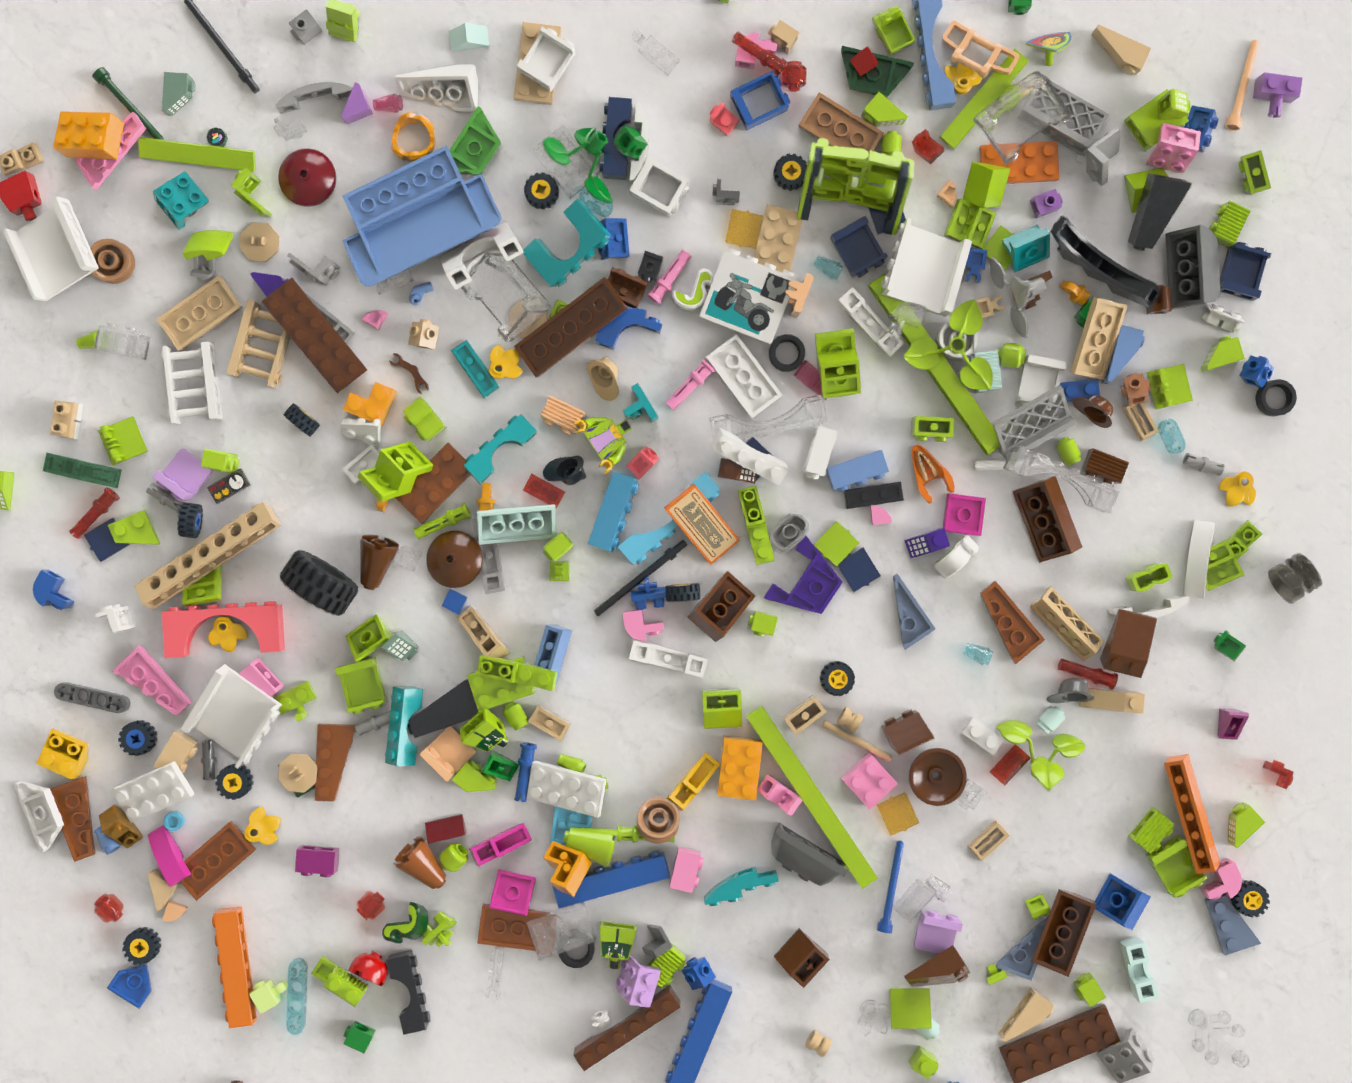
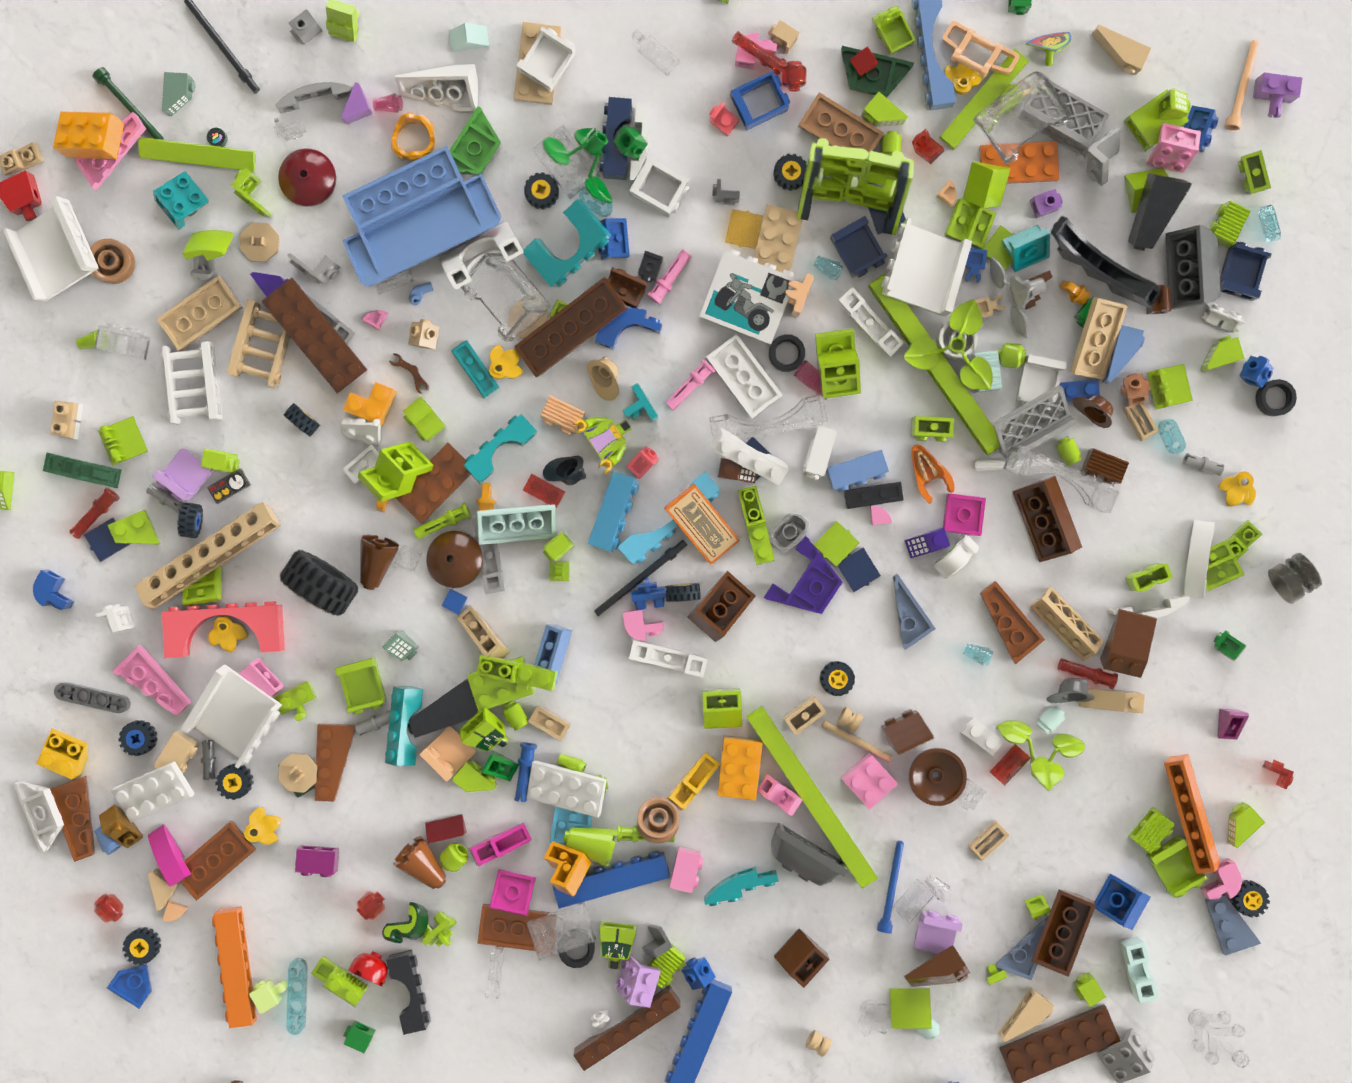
(173, 821): medium azure tile -> none
(368, 638): lime slope -> none
(698, 295): animal -> none
(762, 623): lime brick -> none
(898, 813): clear yellow piece -> none
(905, 313): clear brick -> none
(924, 1062): lime brick -> none
(1269, 223): none -> clear light blue beam

